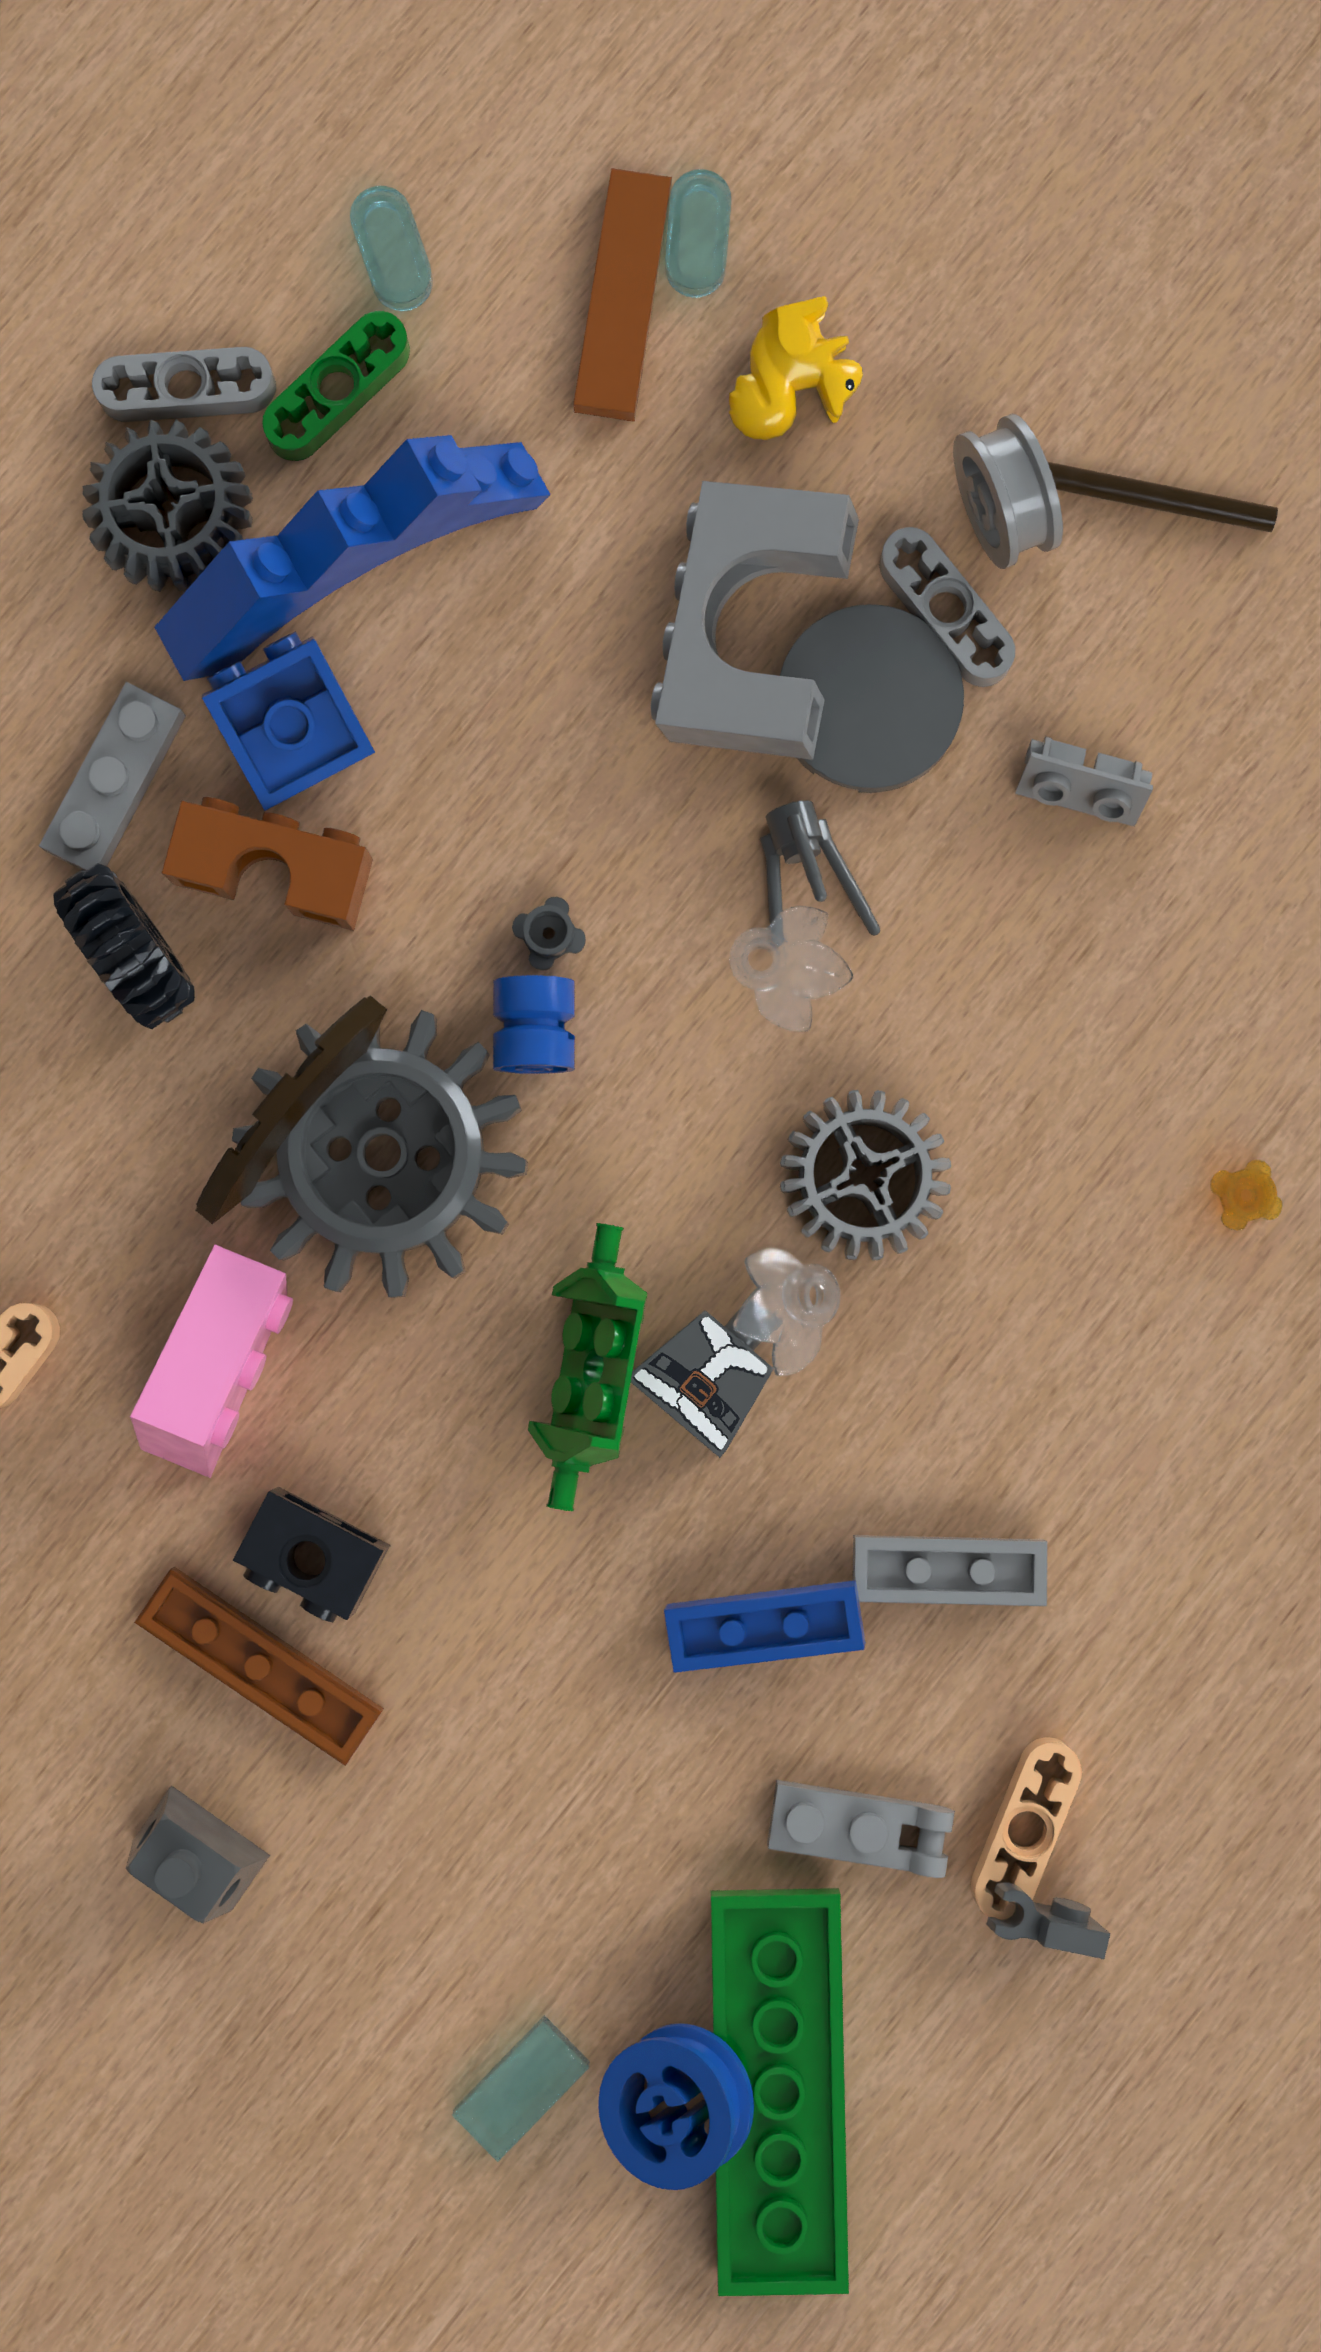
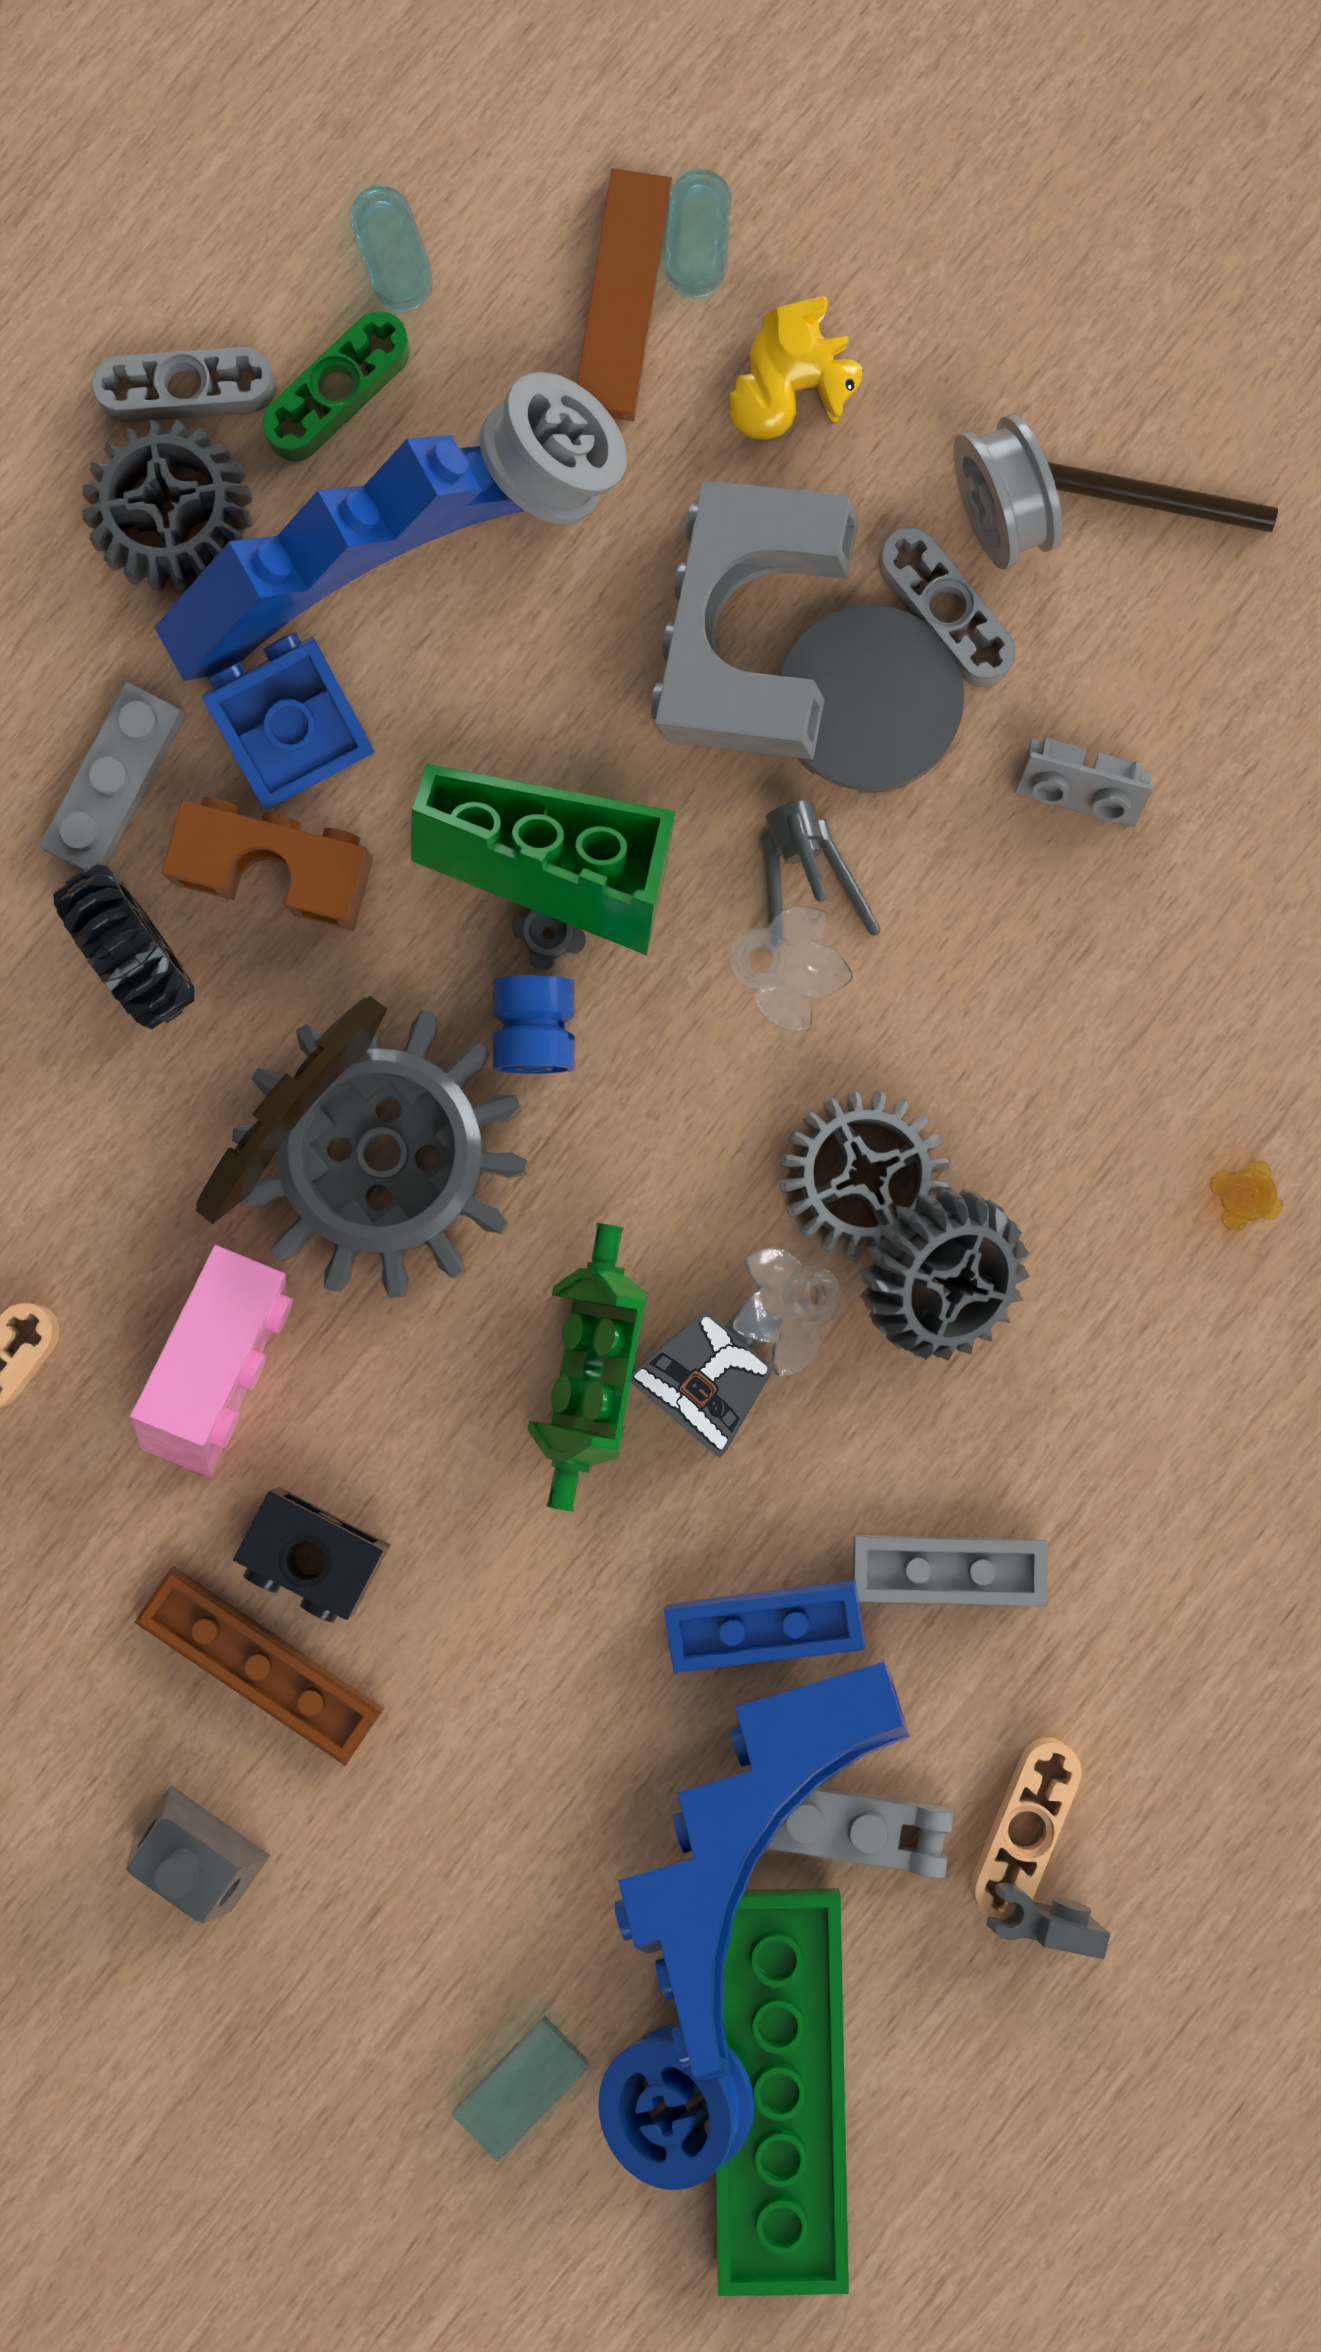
(547, 849): none -> green wedge
(552, 448): none -> light grey wheel
(691, 1906): none -> blue arch
(957, 1265): none -> dark grey gear

